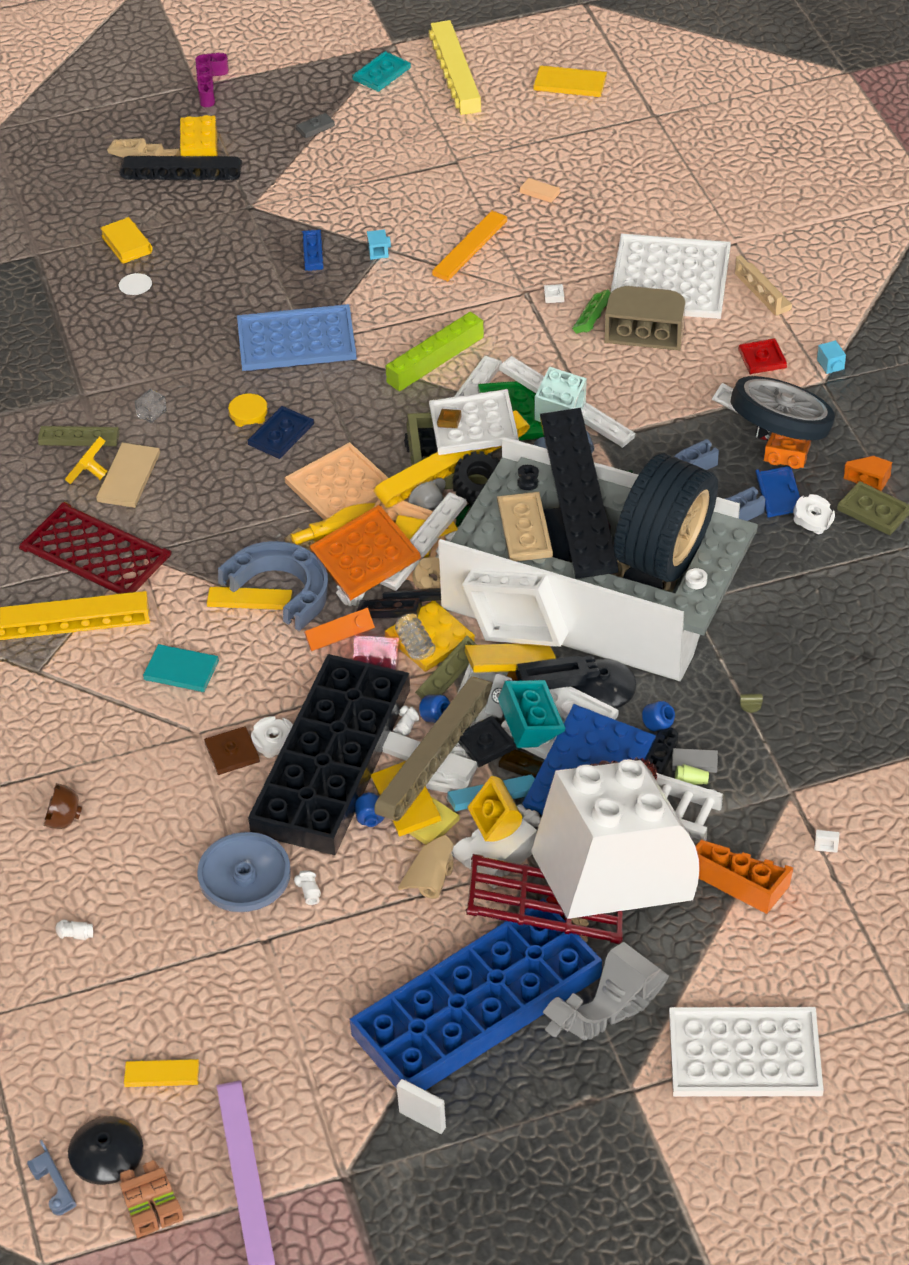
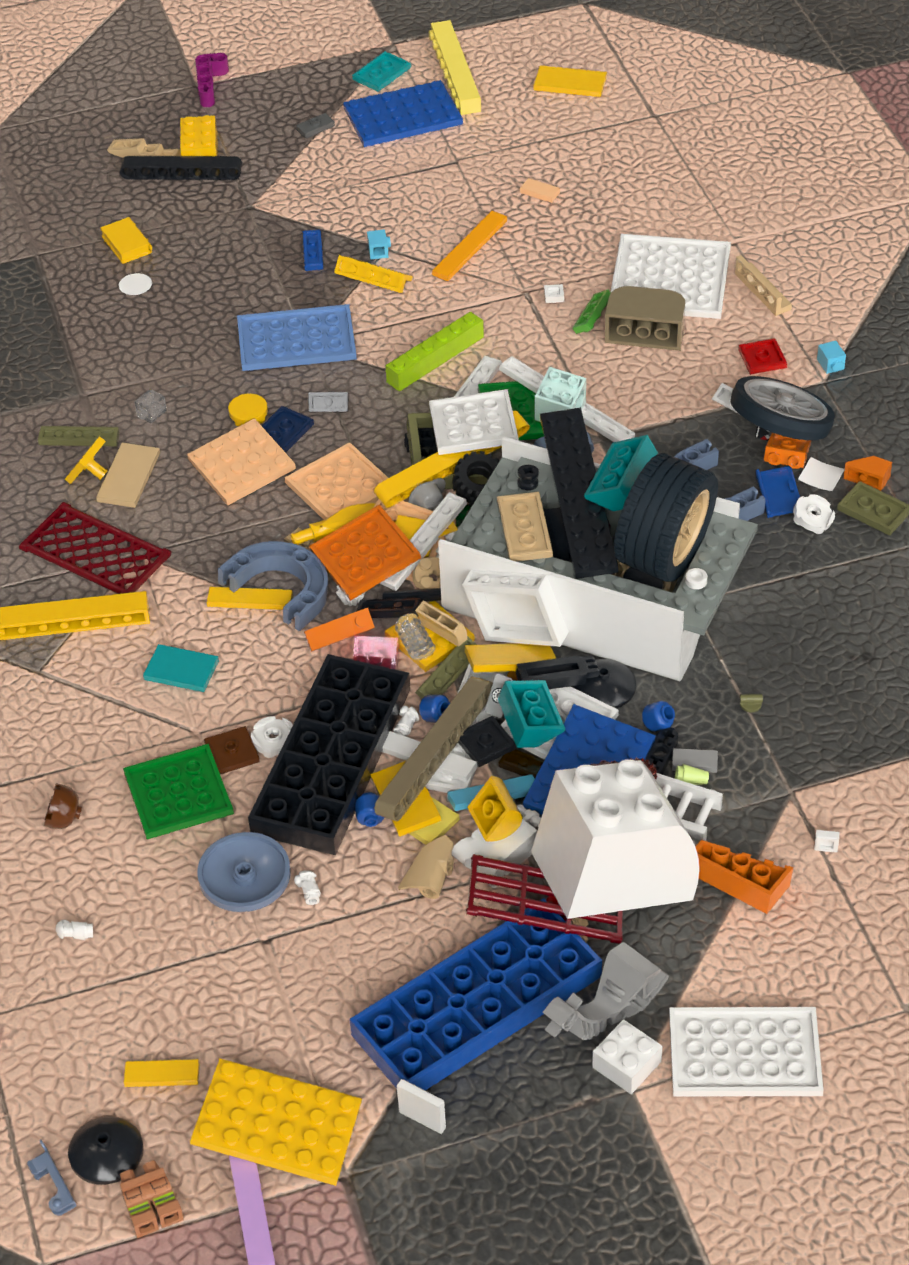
(178, 791): none -> green plate
(241, 461): none -> light nougat plate
(276, 1121): none -> yellow plate
(328, 401): none -> panel
(371, 273): none -> yellow fence
(402, 113): none -> blue plate
(442, 623): none -> tan piece
(449, 418): pearl gold tile -> none
(619, 471): none -> teal slope
(627, 1056): none -> white brick
(821, 474): none -> white sticker

